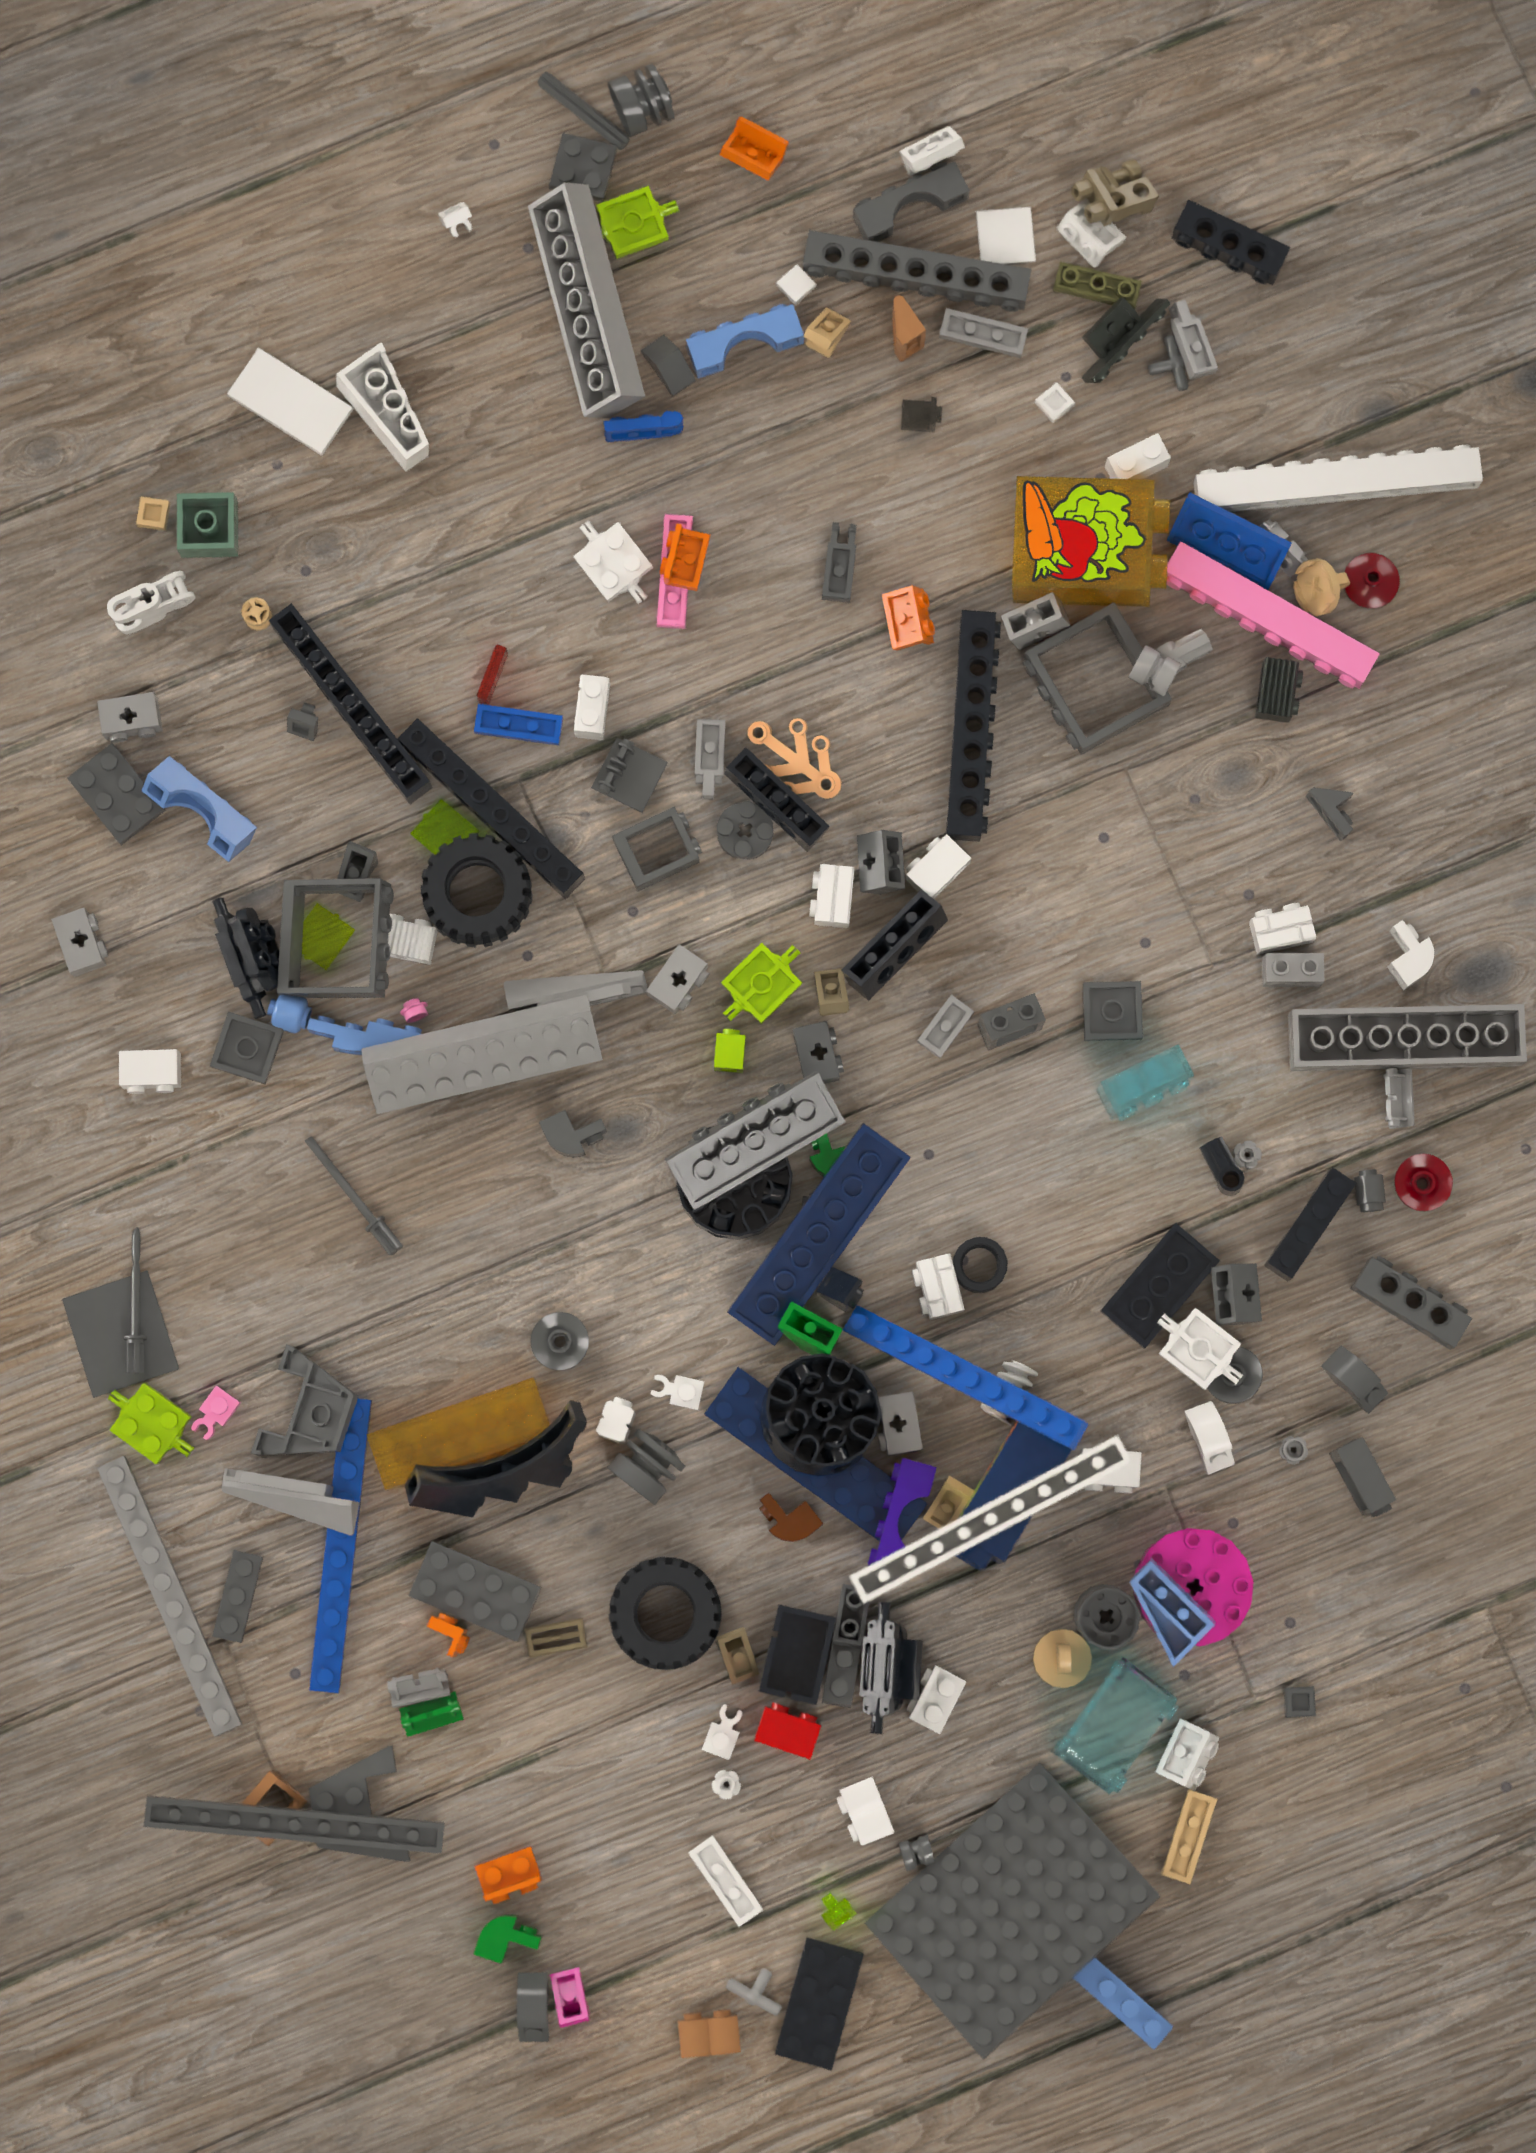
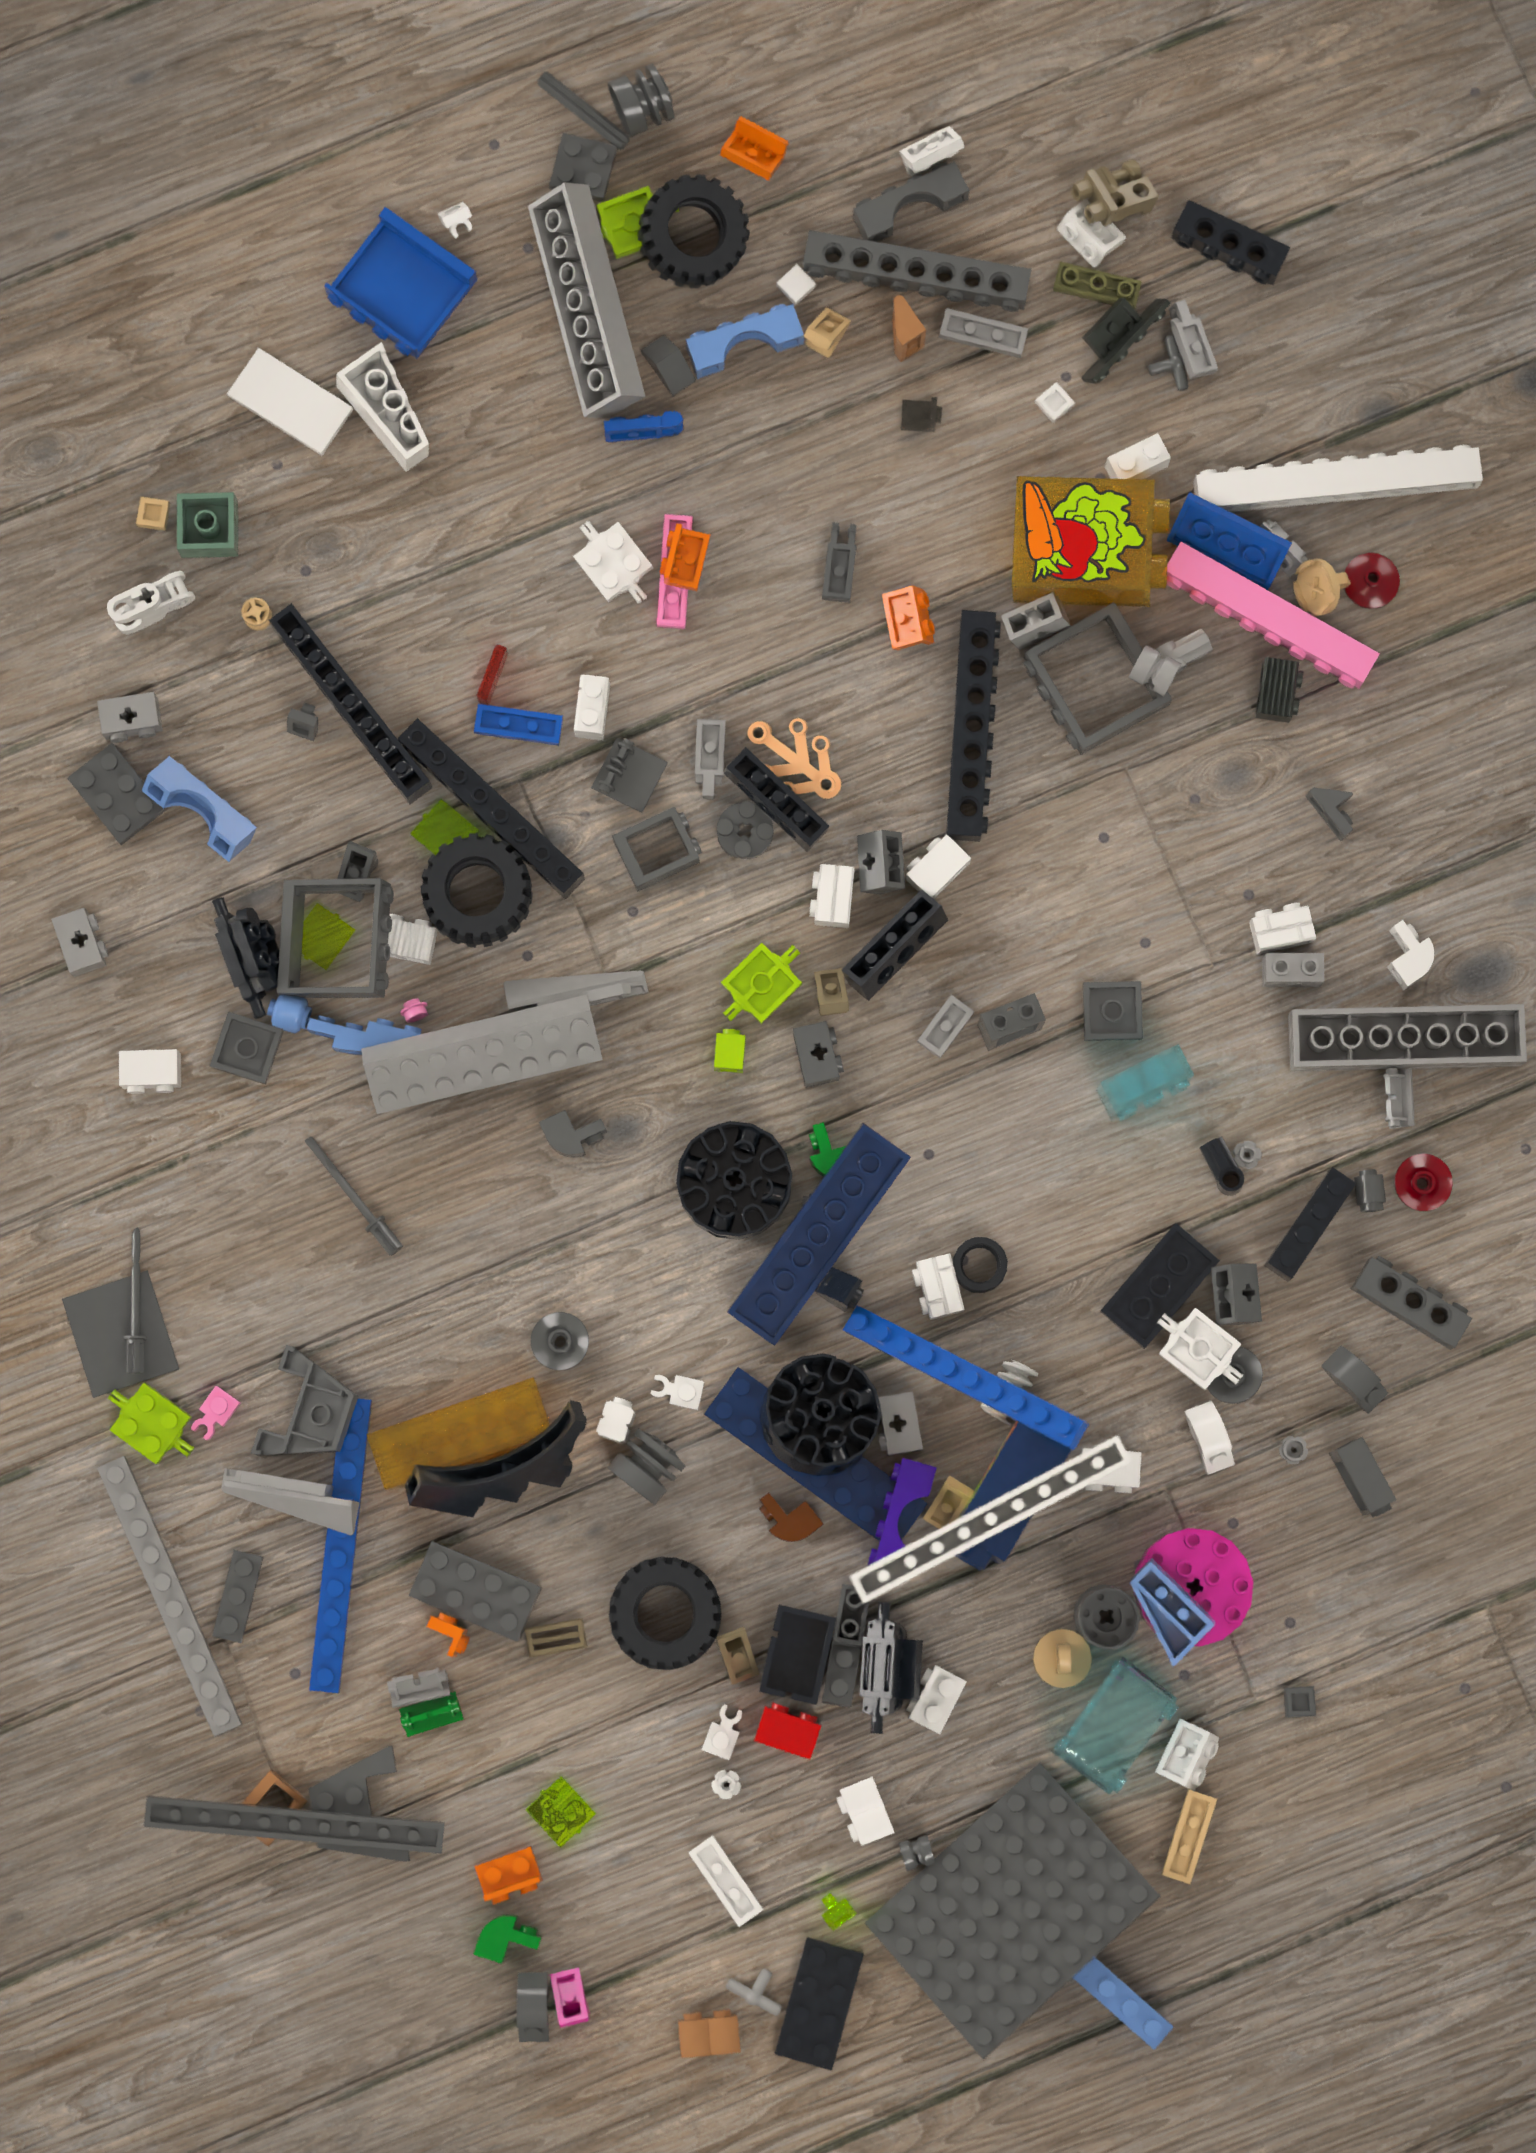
(401, 284): none -> blue panel
(560, 1811): none -> clear neon green piece
(679, 963): light grey brick -> none
(719, 205): none -> black tyre
(754, 1138): plate -> none
(809, 1330): green slope -> none
(1006, 235): white piece -> none

